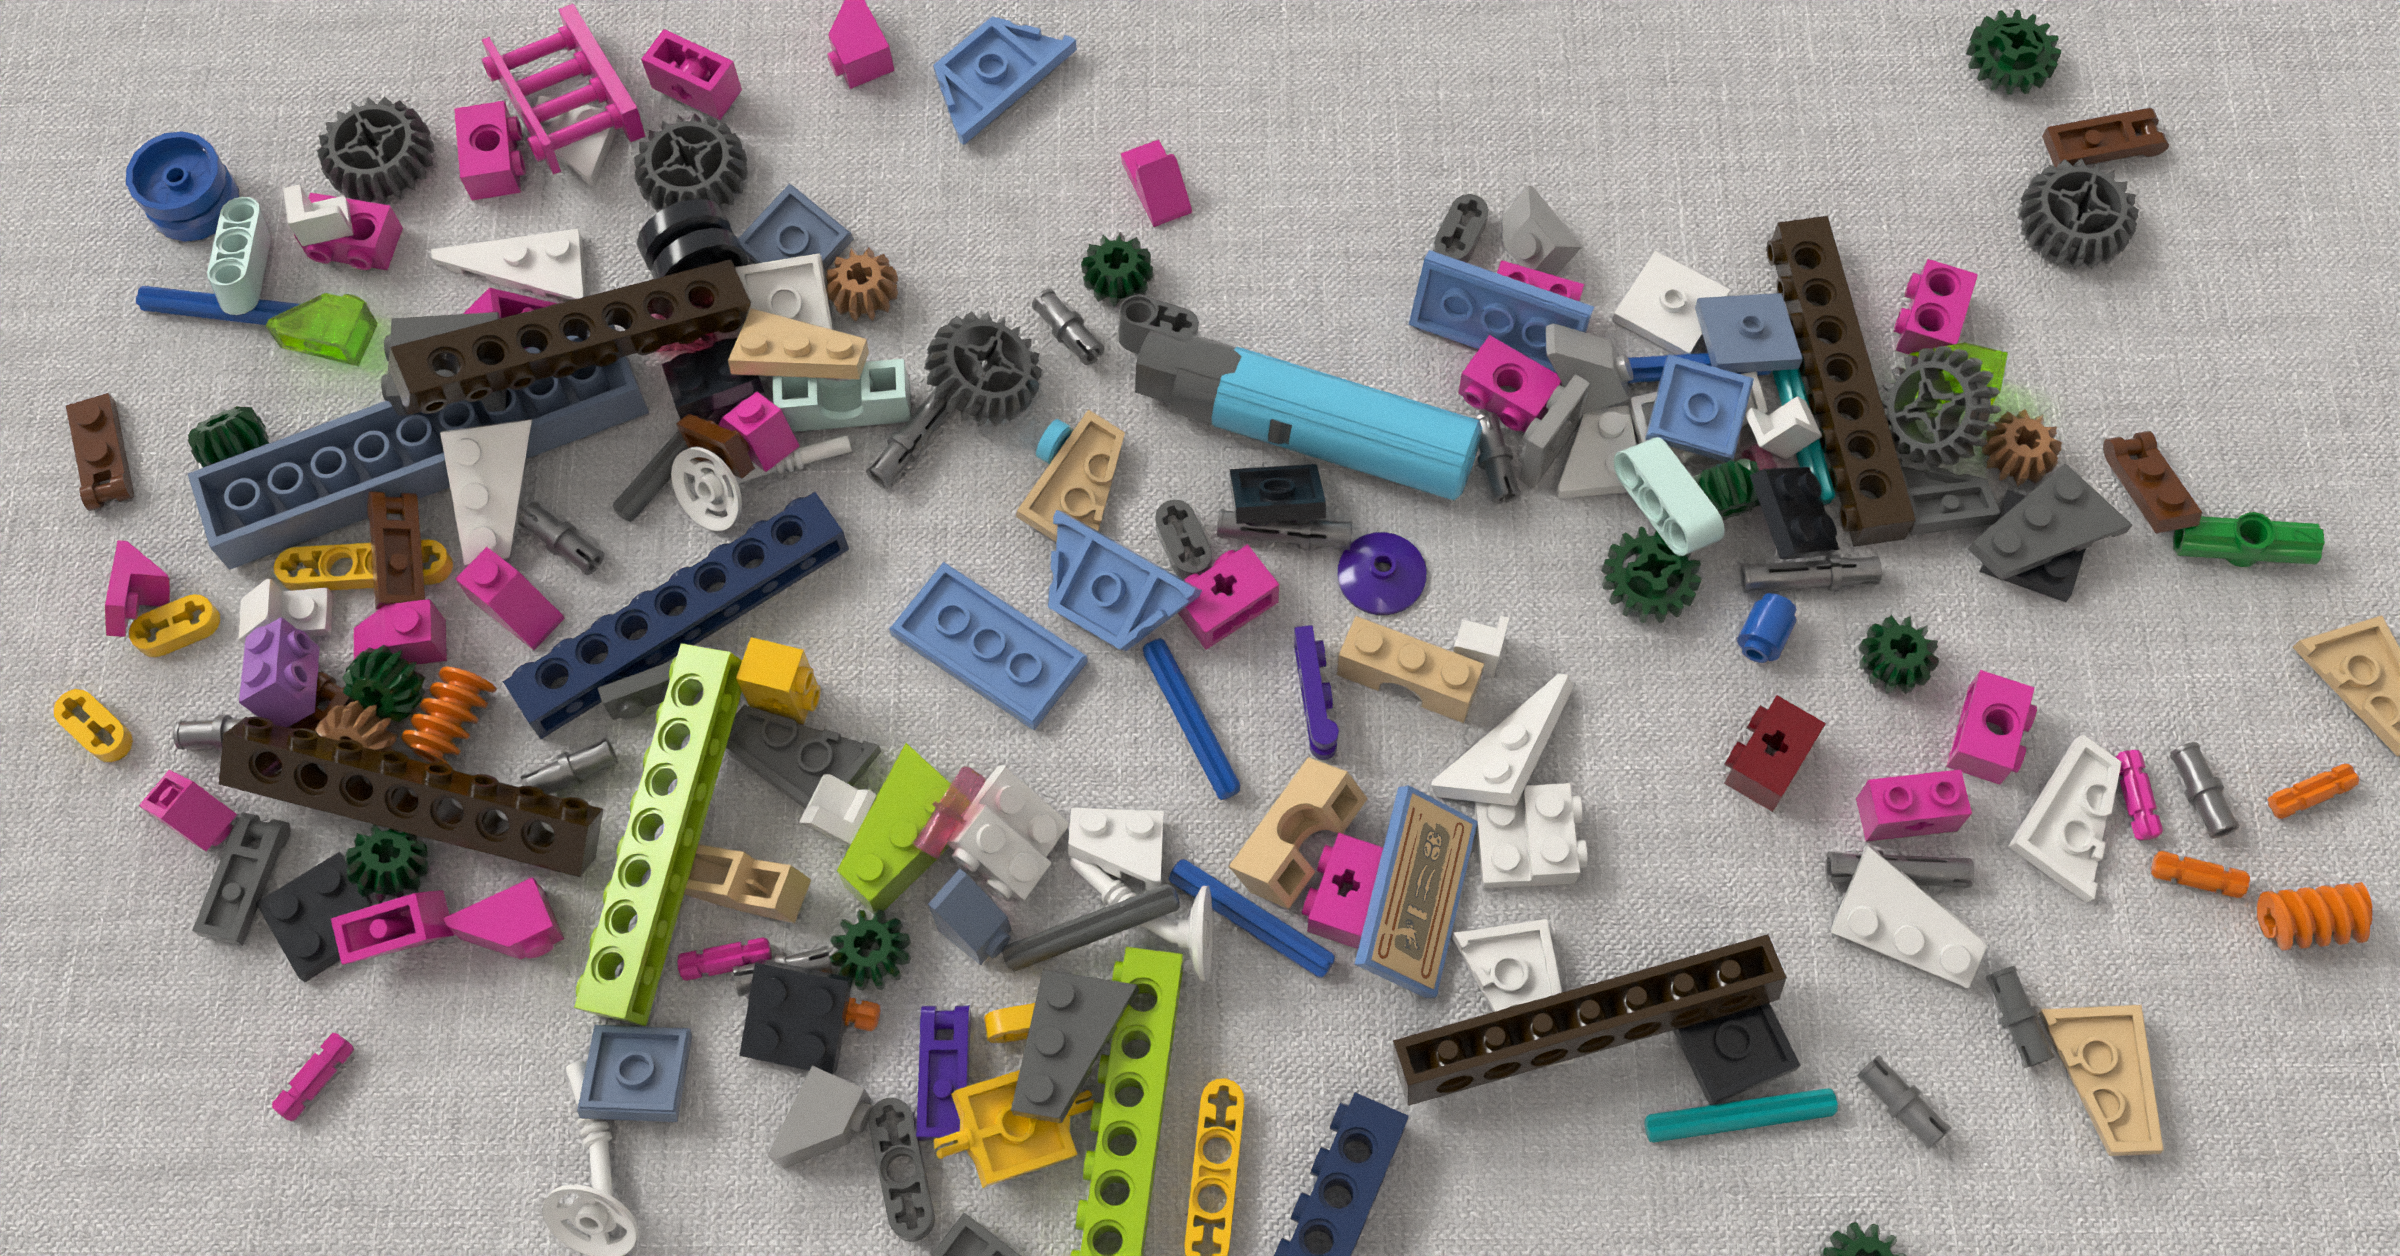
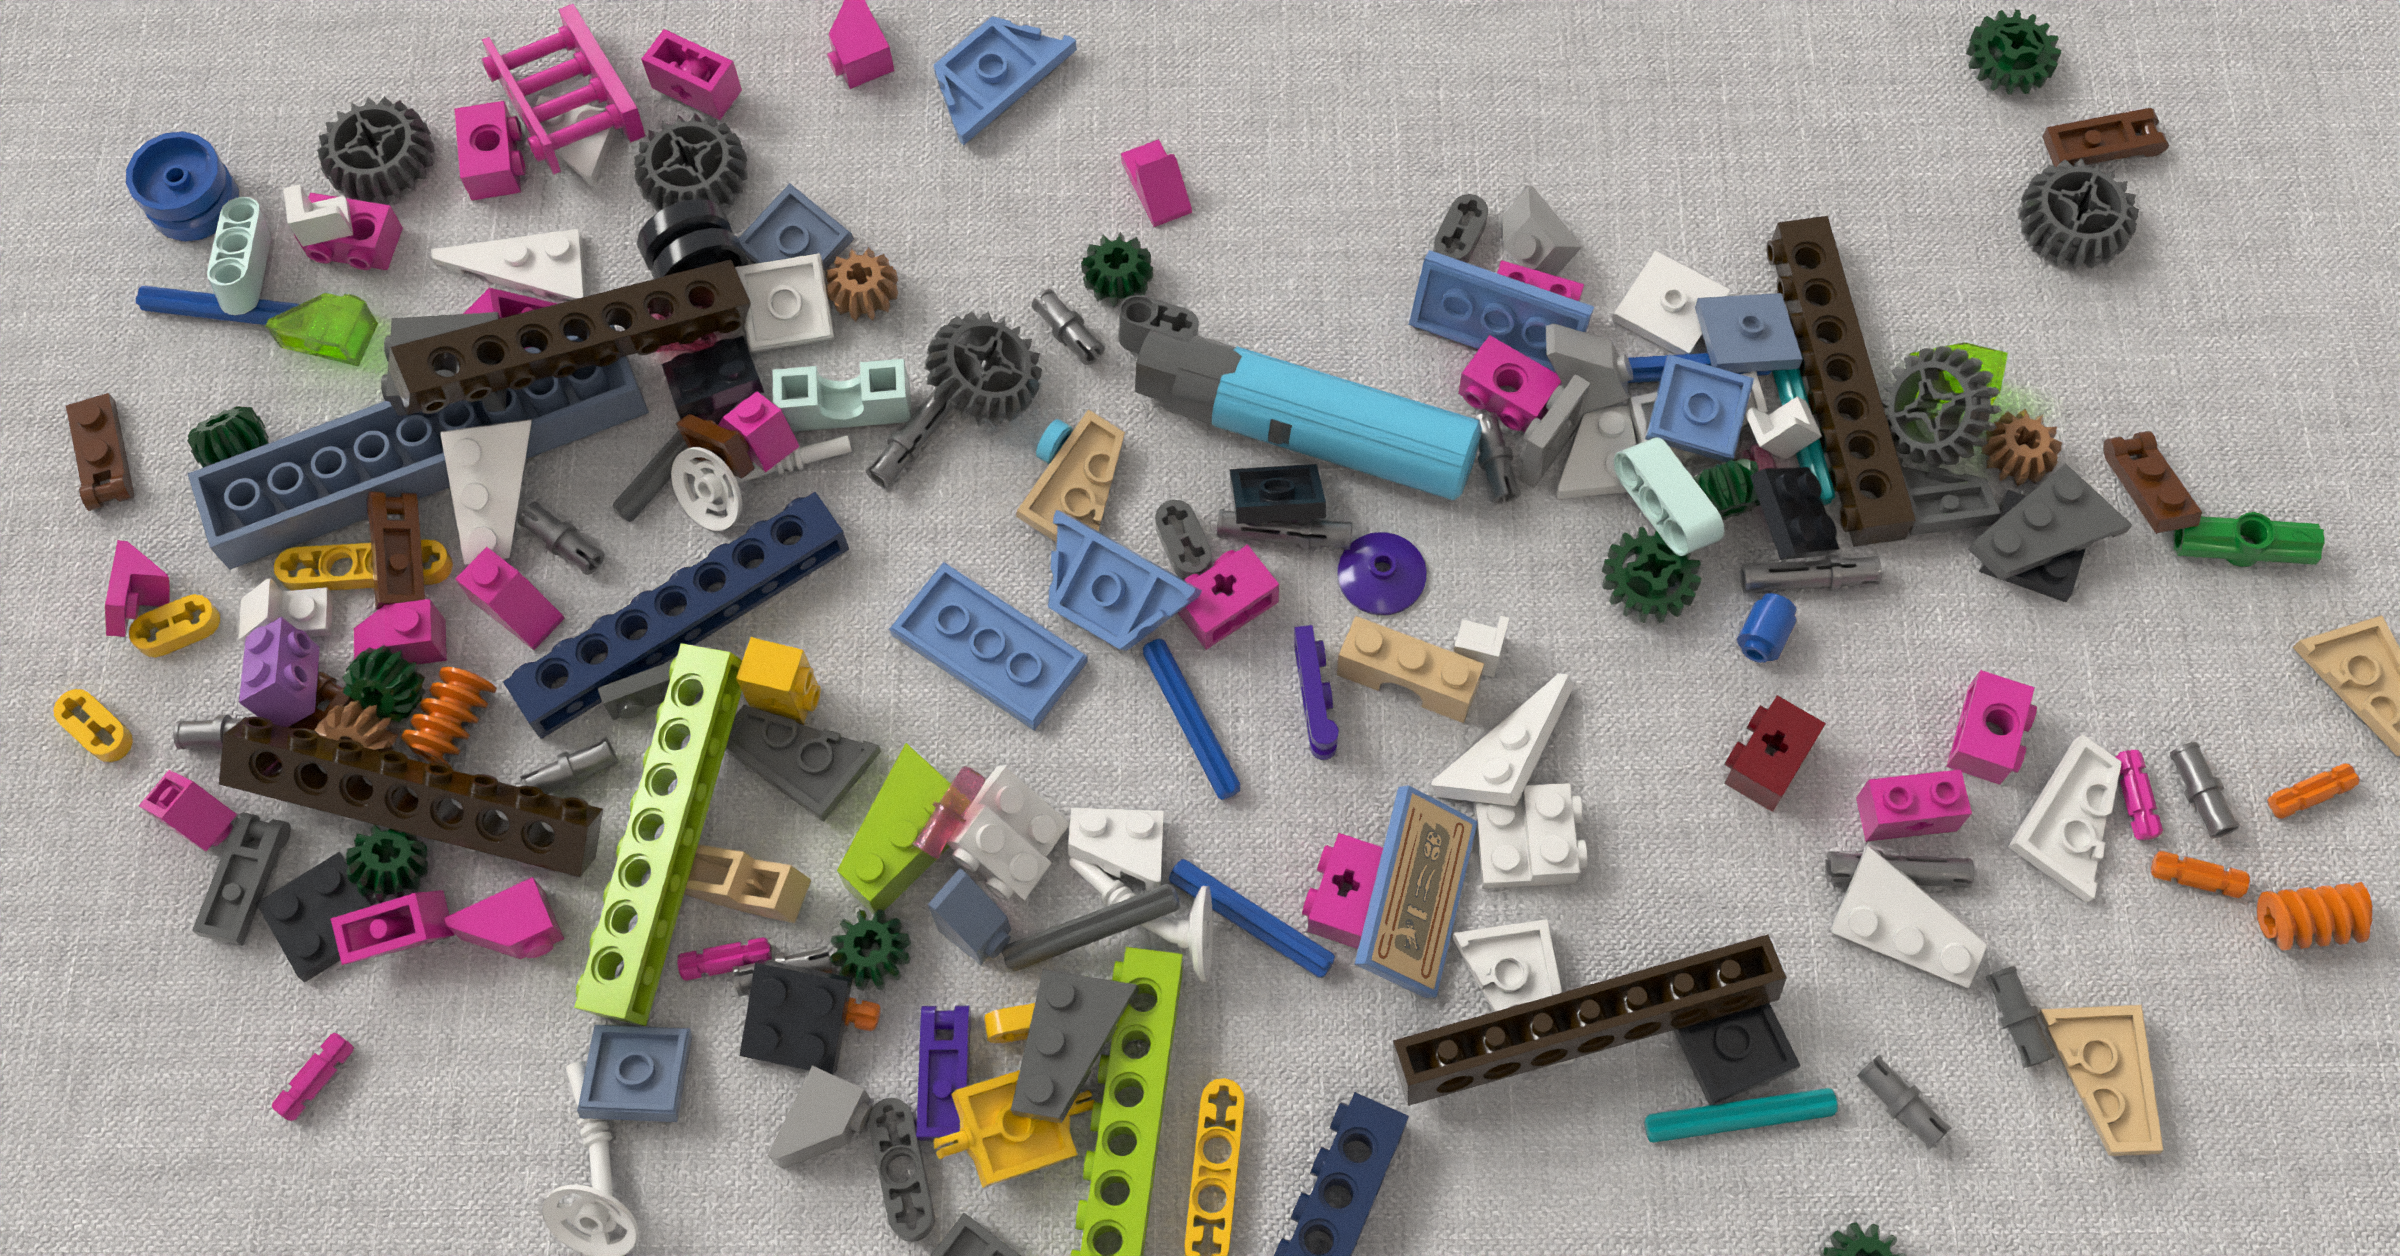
(795, 349): tan wing -> none
(837, 809): white panel -> none
(1313, 801): tan arch -> none
(1916, 653): dark green gear -> none
(1939, 313): dark pink brick -> none

